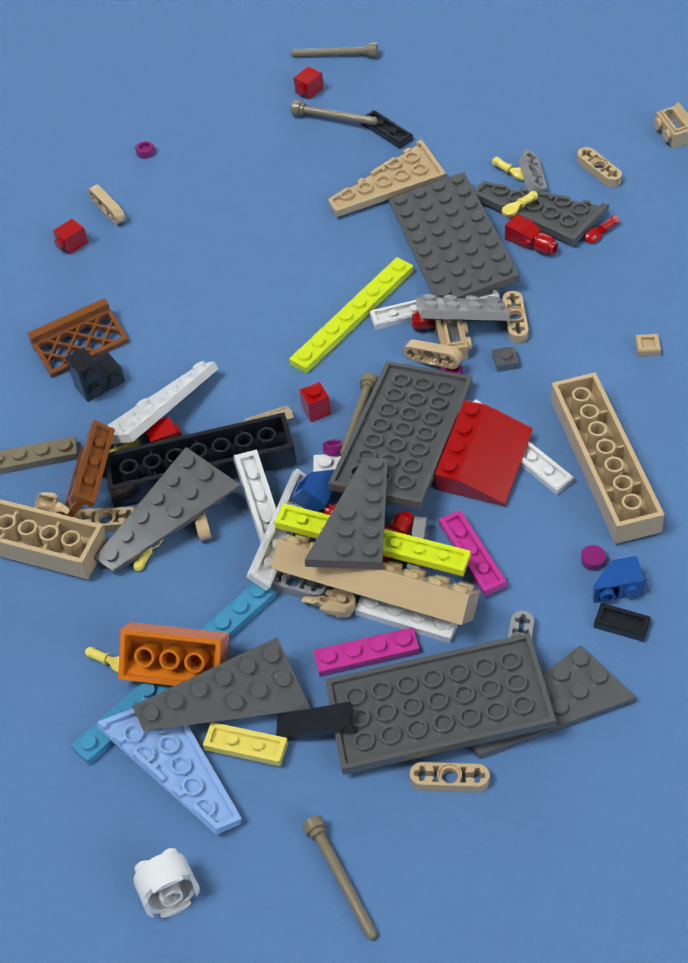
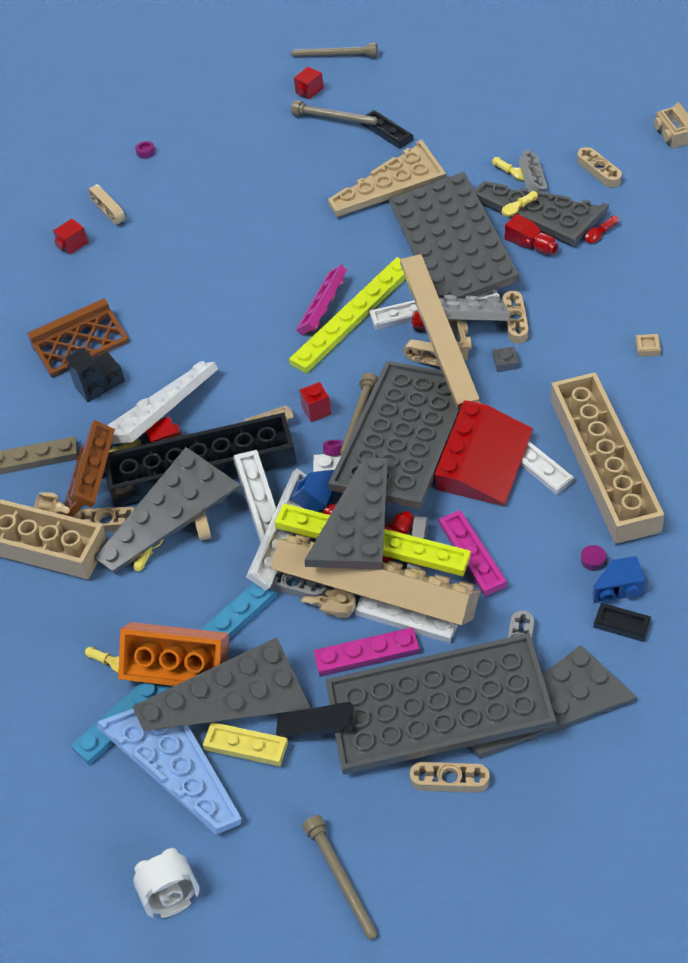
(318, 306): none -> dark pink plate
(439, 330): none -> tan tile

